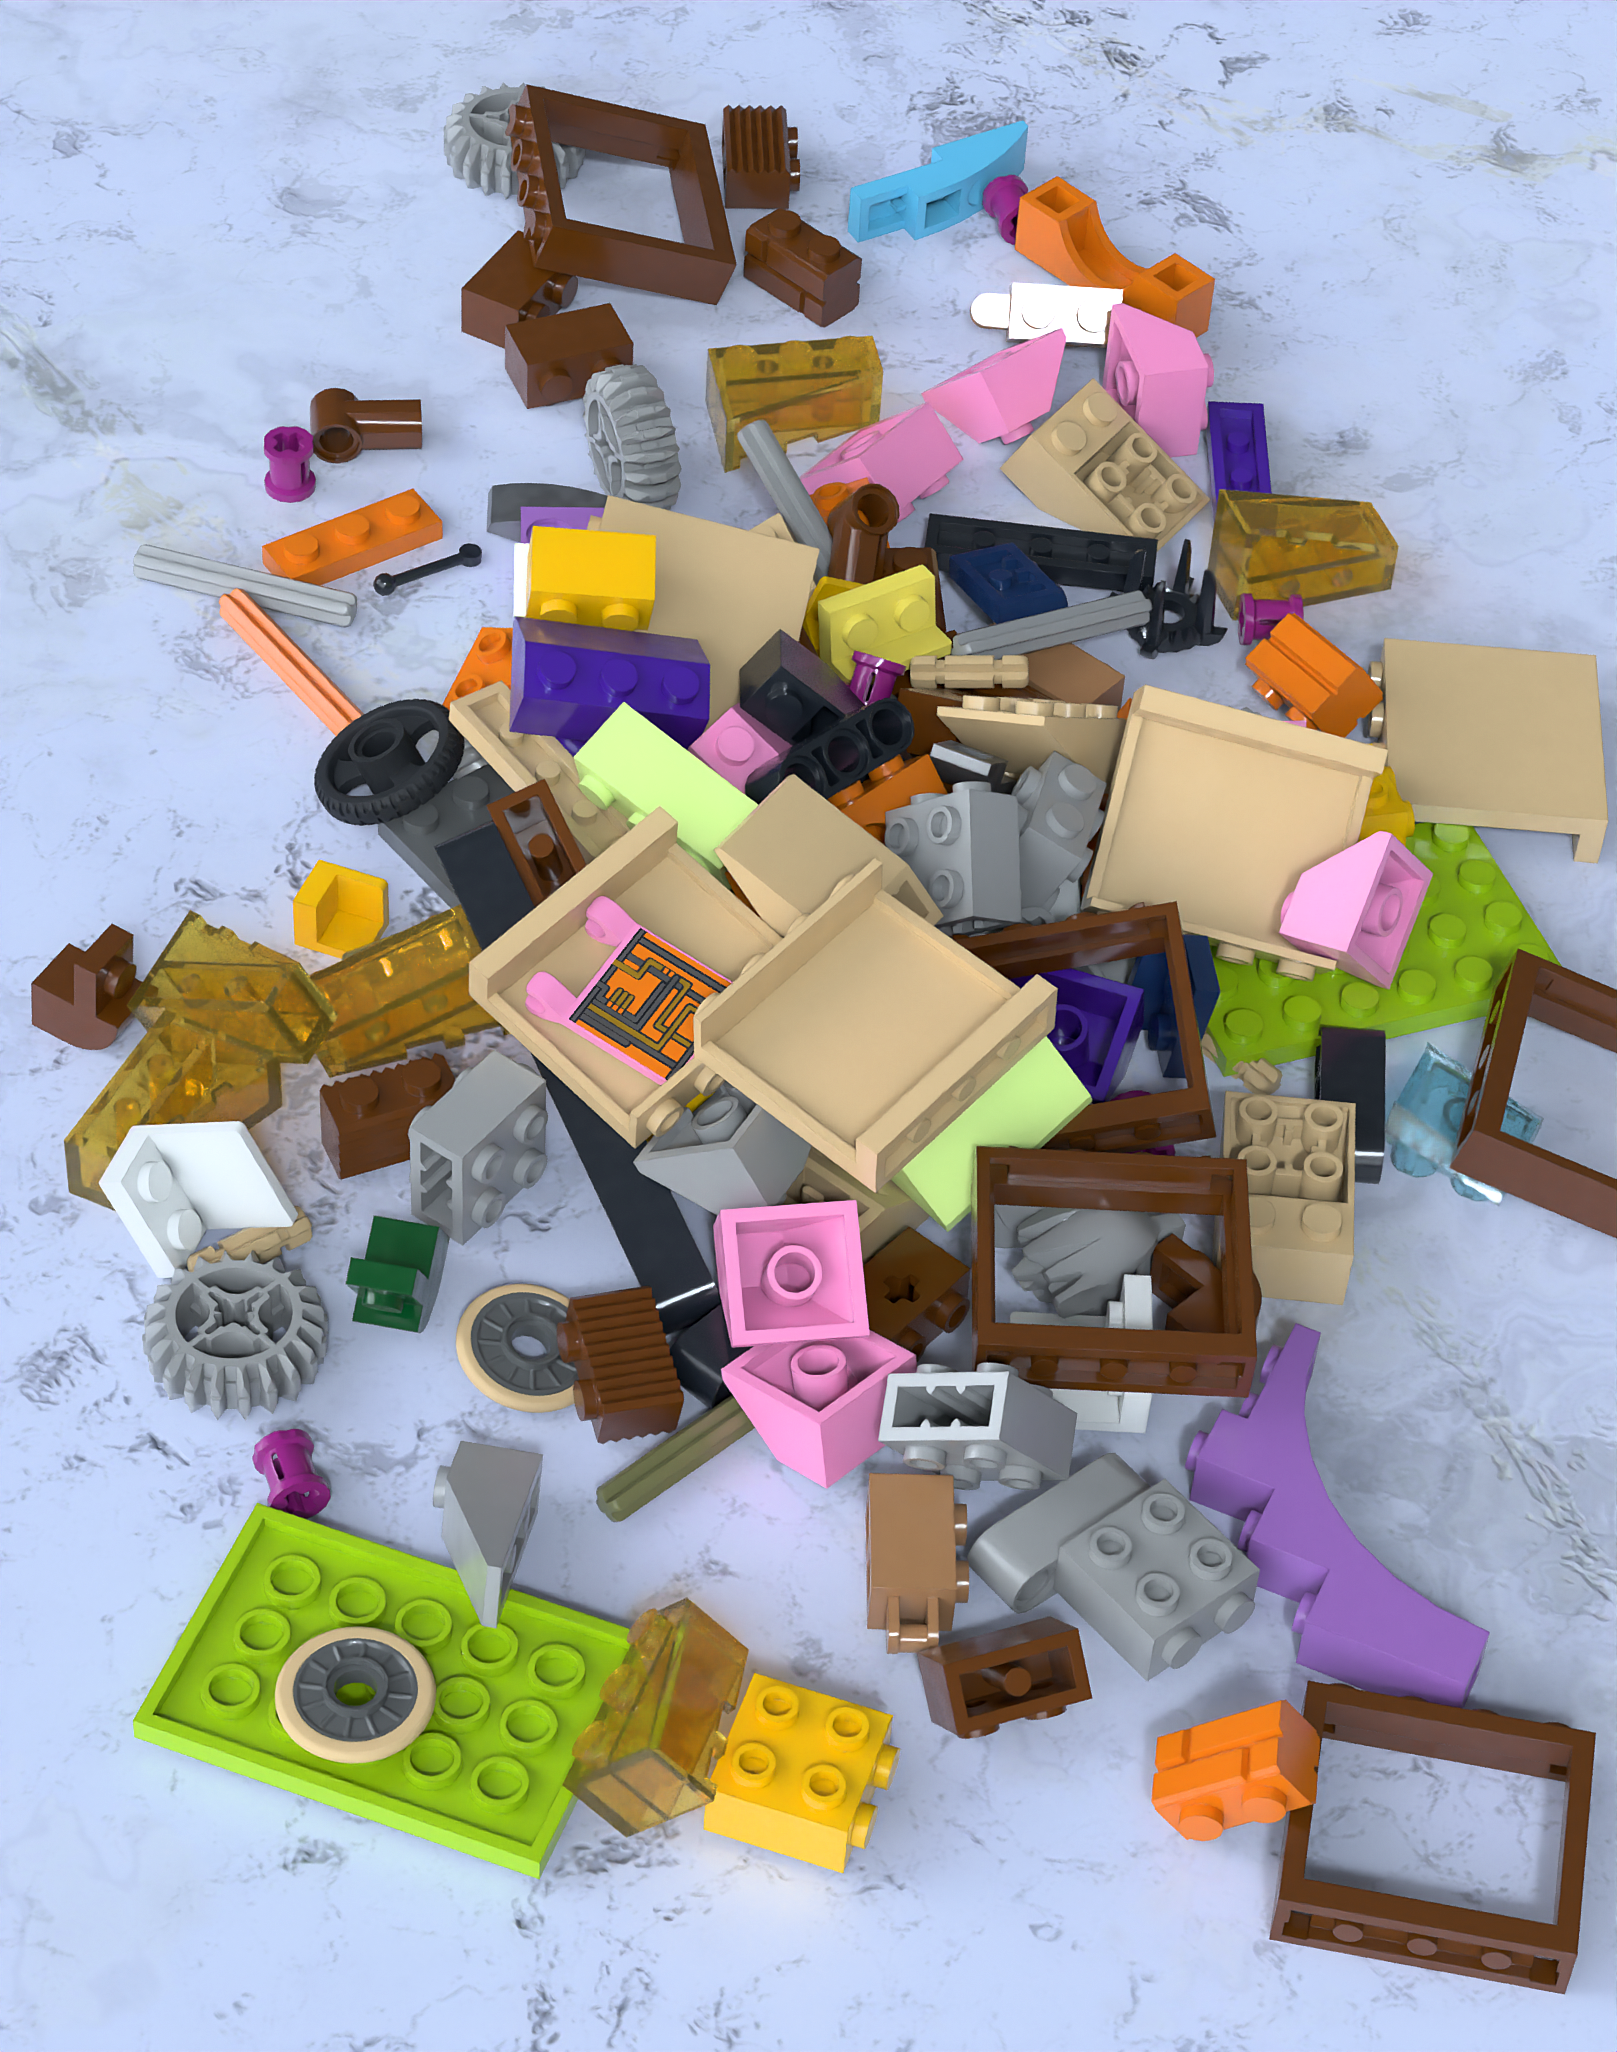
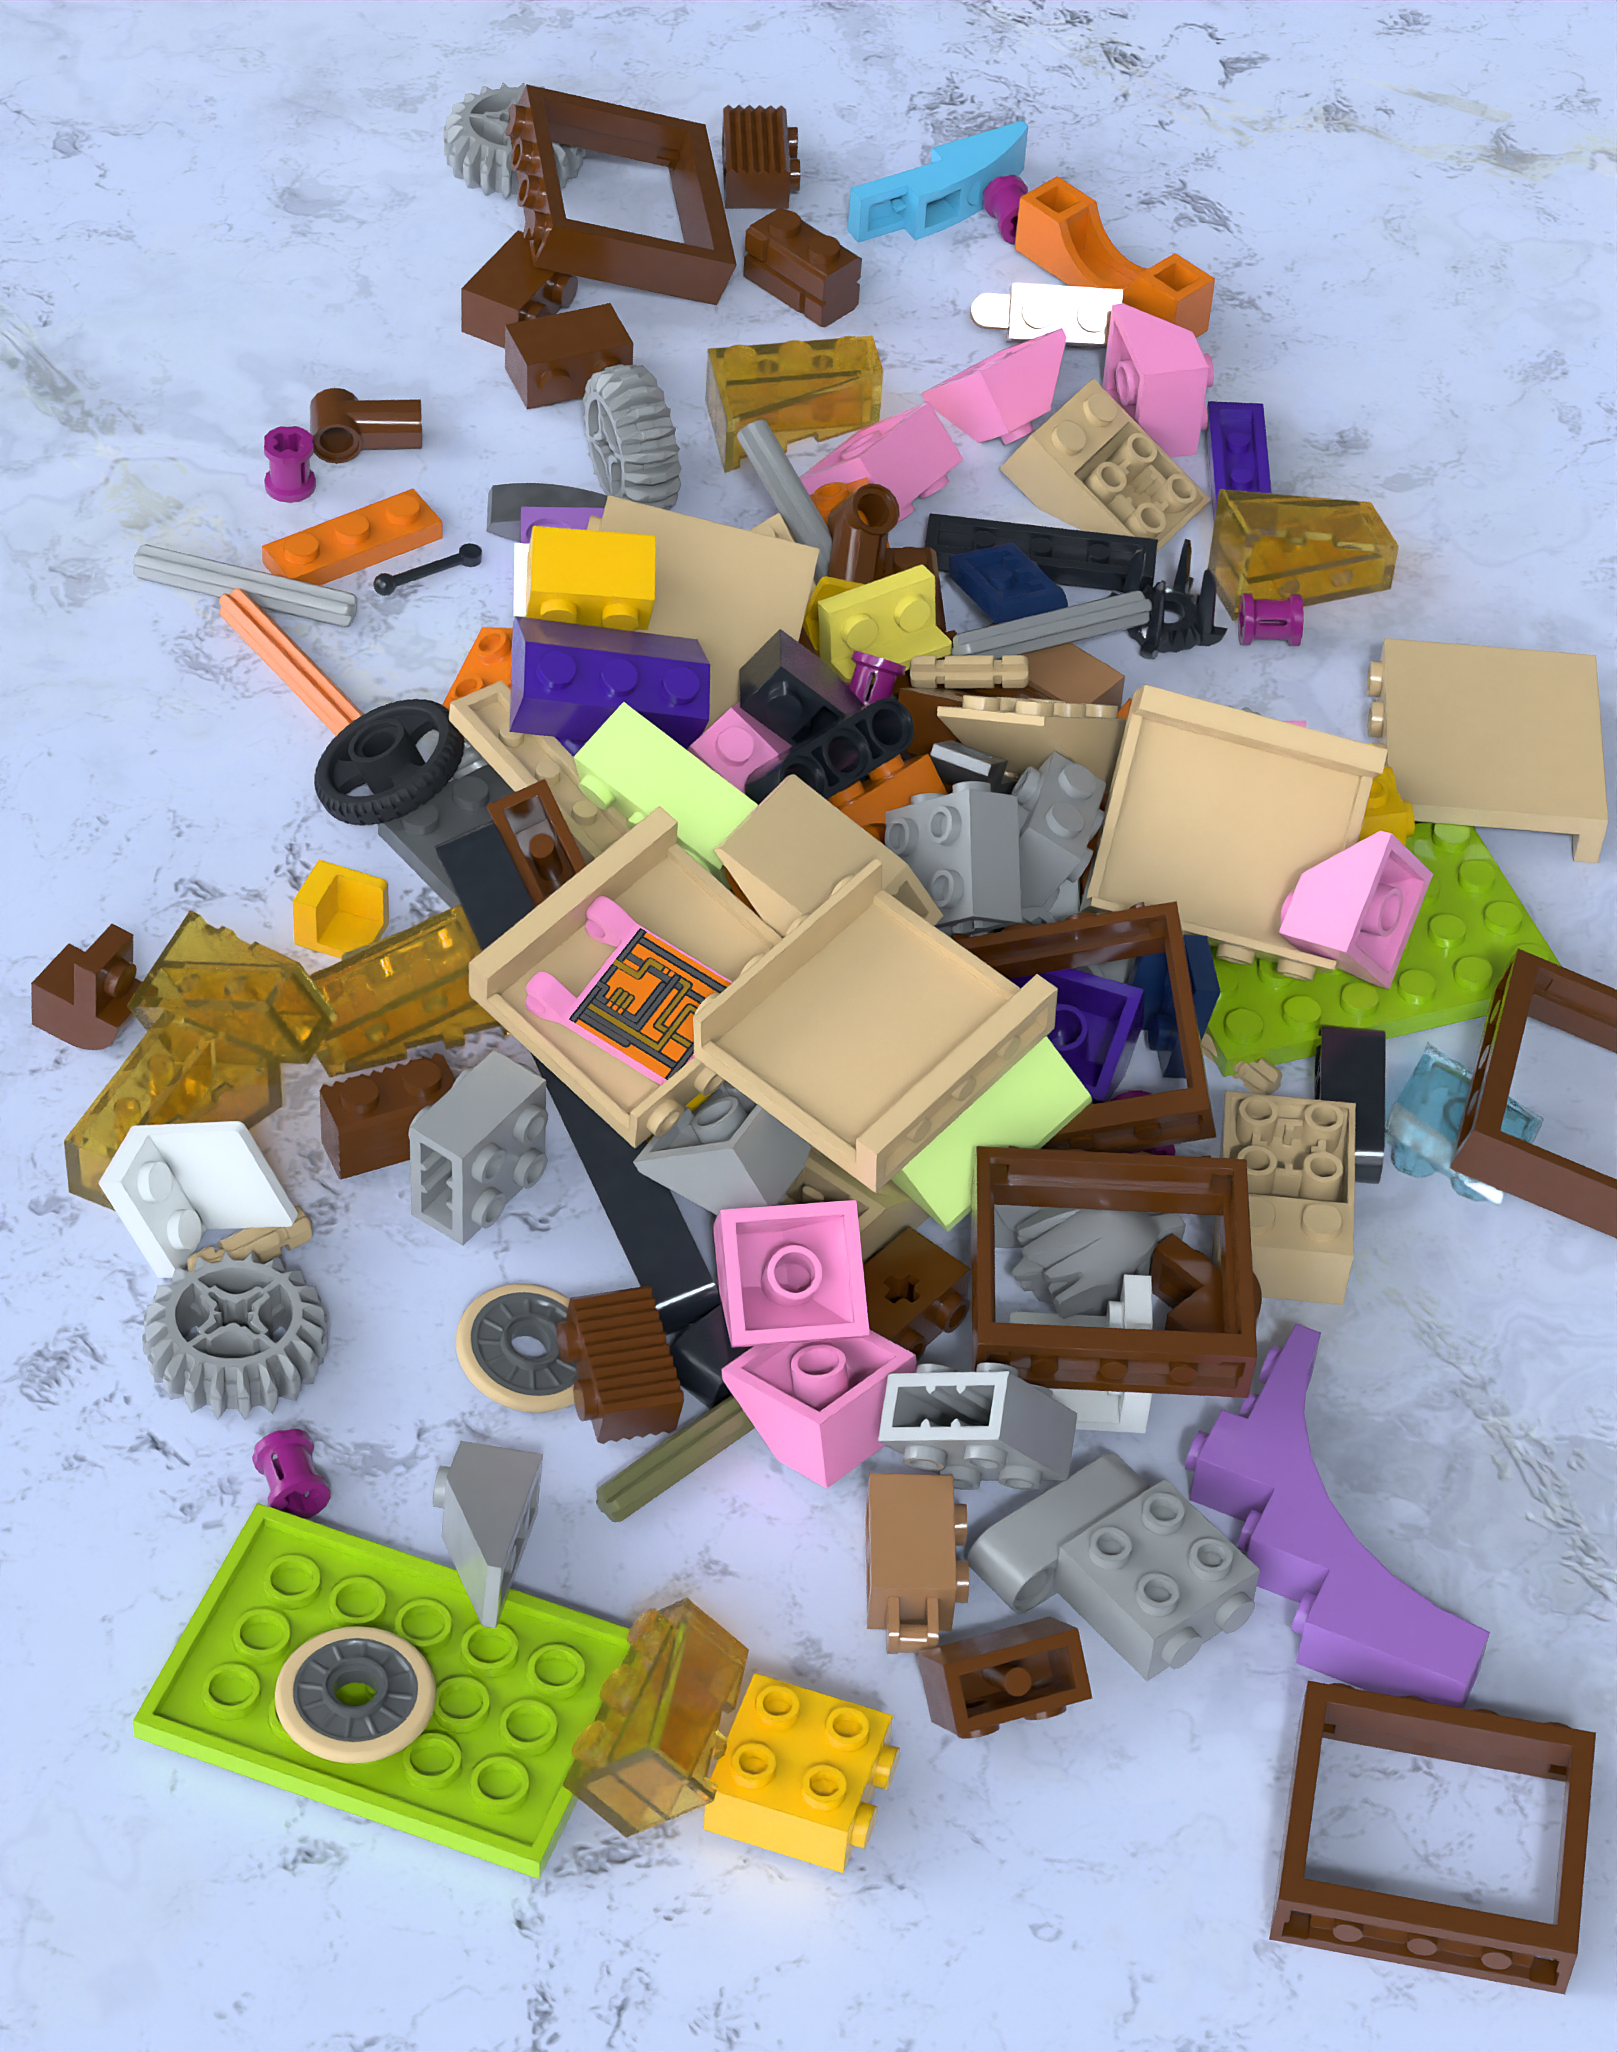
(399, 1274): dark green brick -> none
(1236, 1771): orange brick -> none
(1311, 678): orange brick -> none

